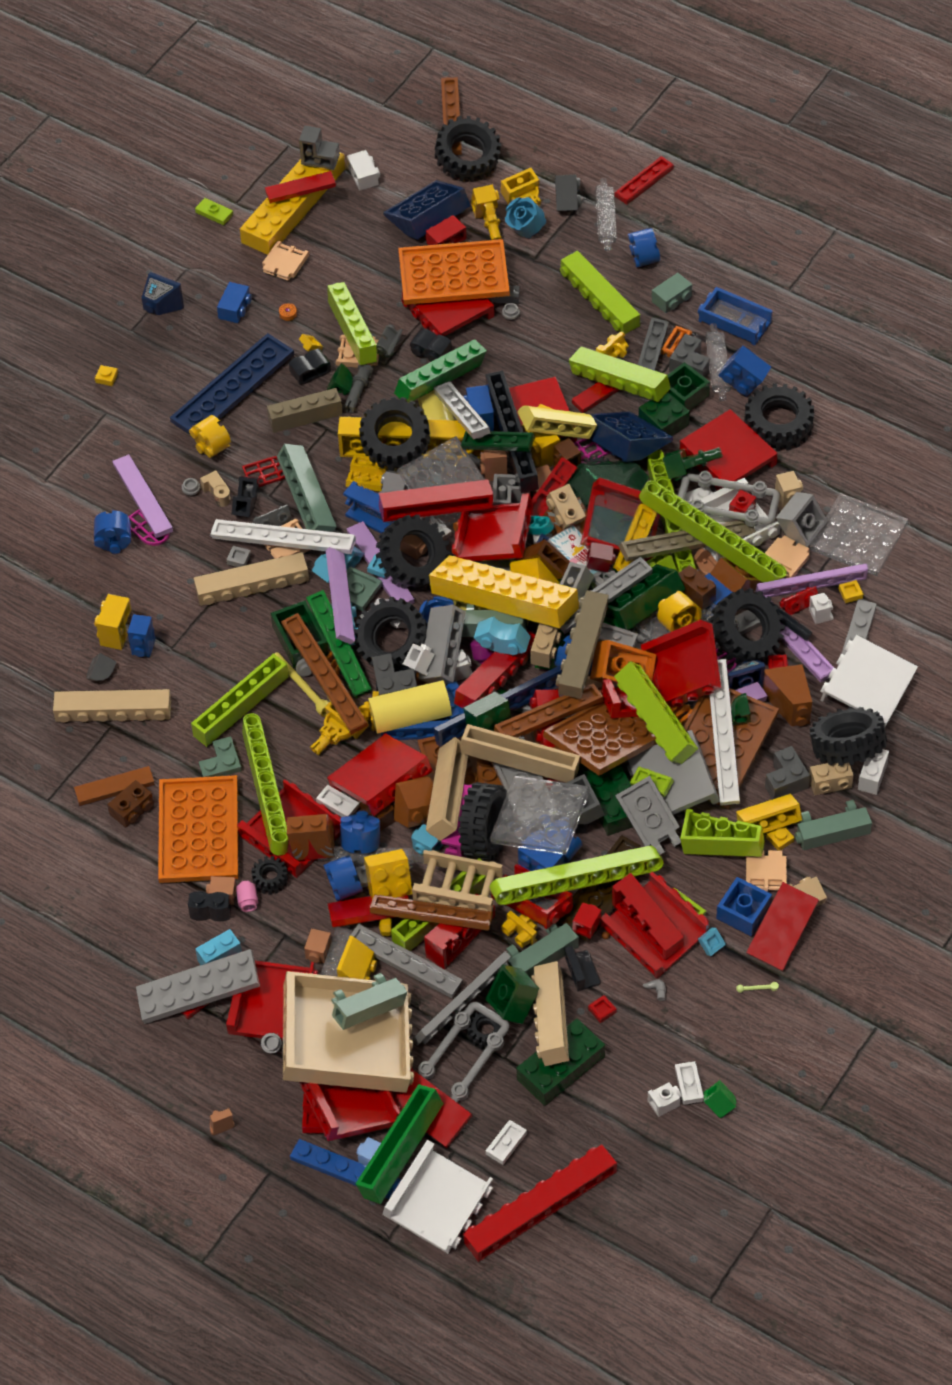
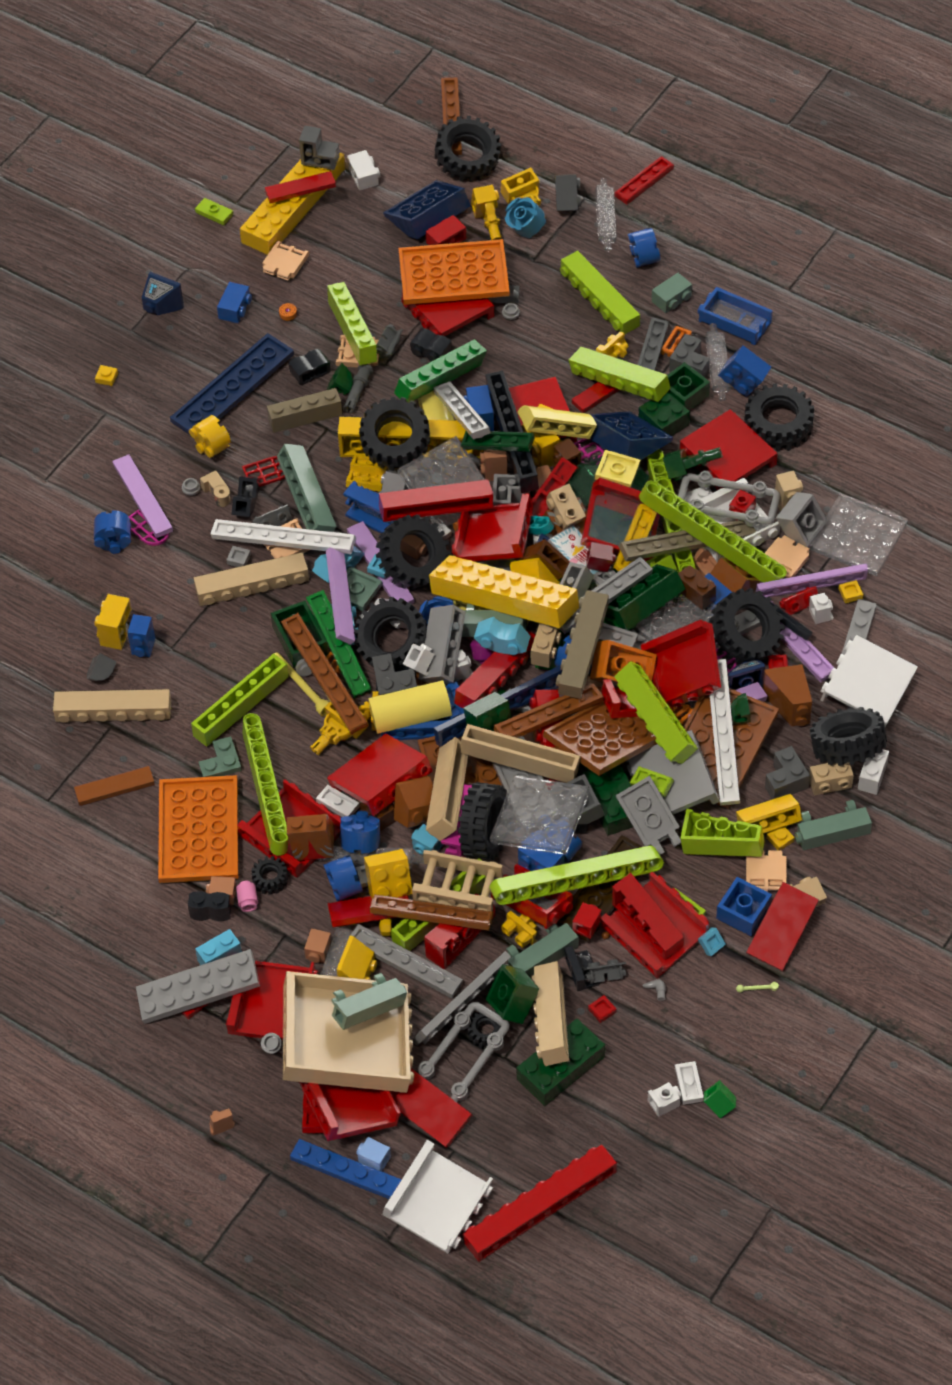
(130, 804): reddish brown brick -> none
(310, 342): yellow plate -> none
(399, 1144): green brick -> none
(506, 1142): white plate -> none
(596, 972): none -> dark grey hinge
(617, 468): none -> light yellow plate
(678, 611): yellow brick -> none

